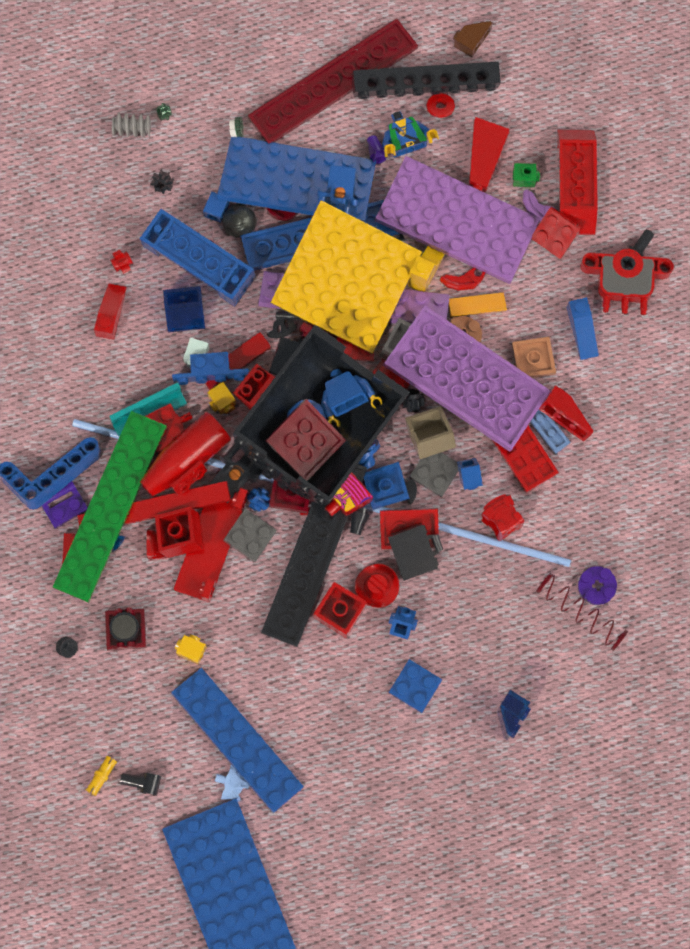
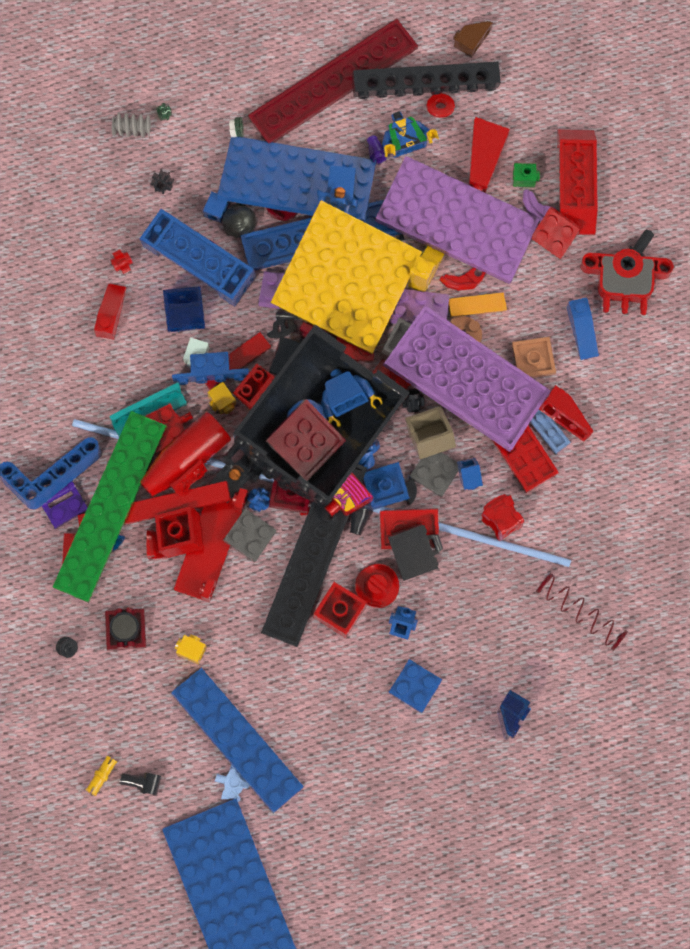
(603, 576): dark purple plate -> none

